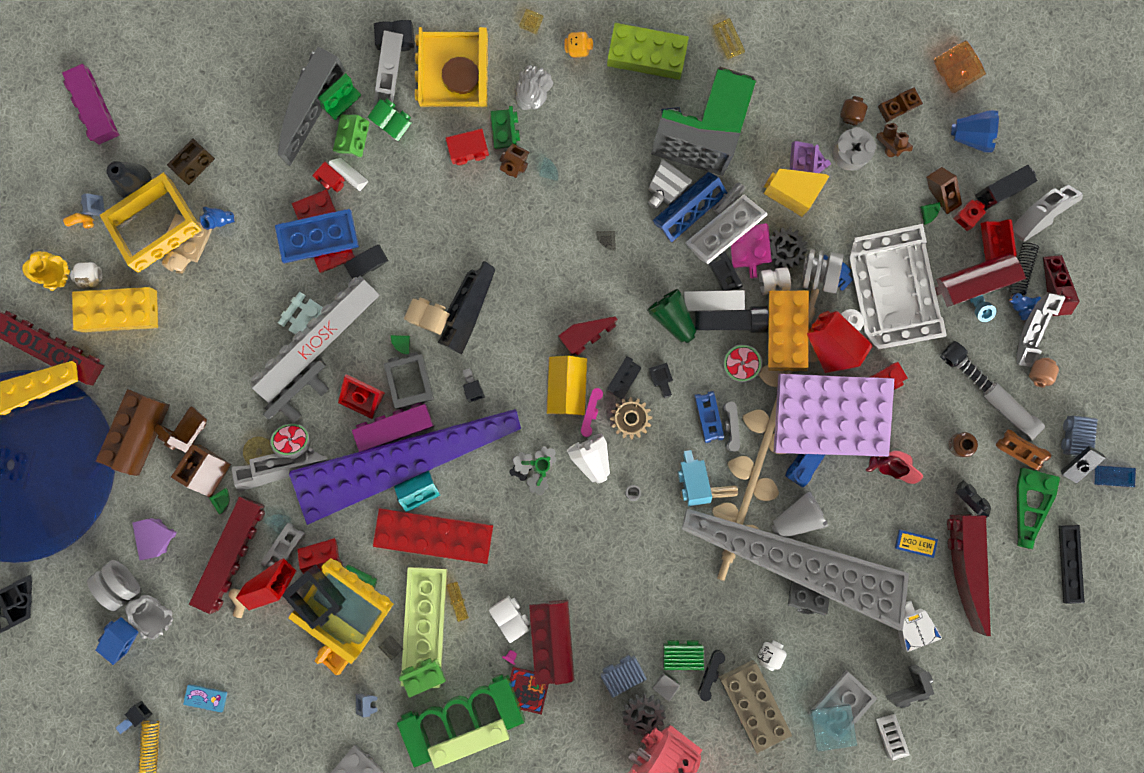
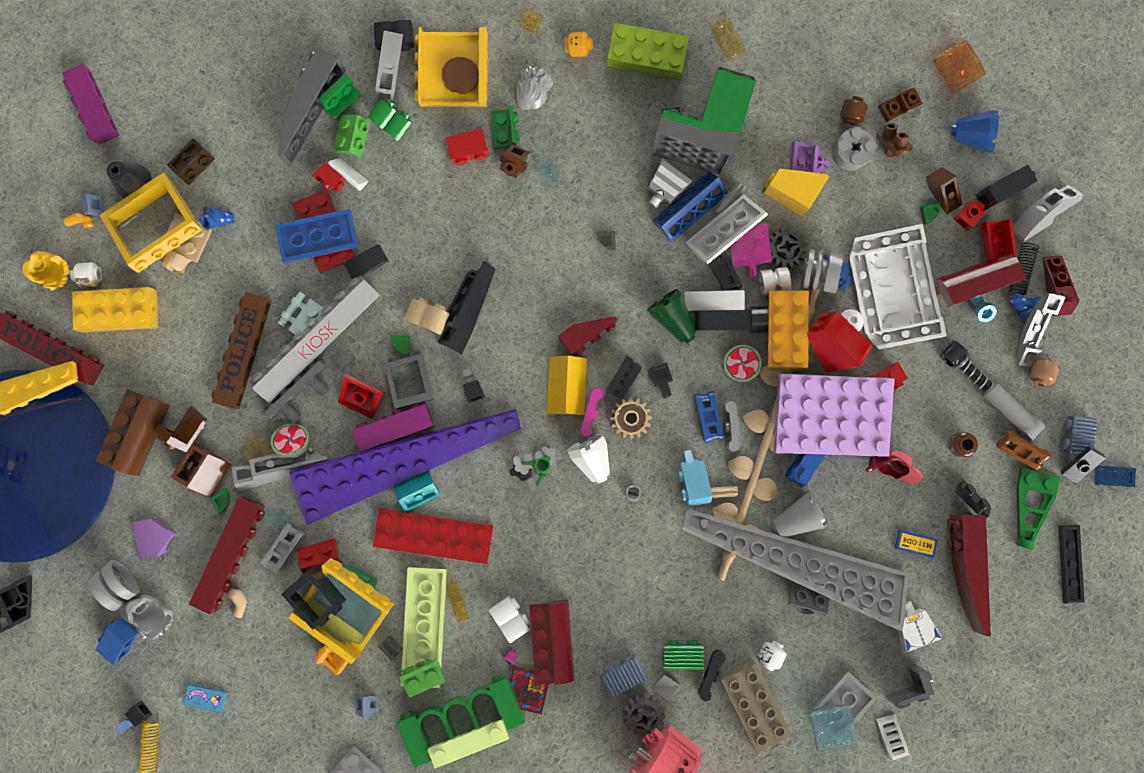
(241, 350): none -> reddish brown brick
(267, 585): red slope -> none

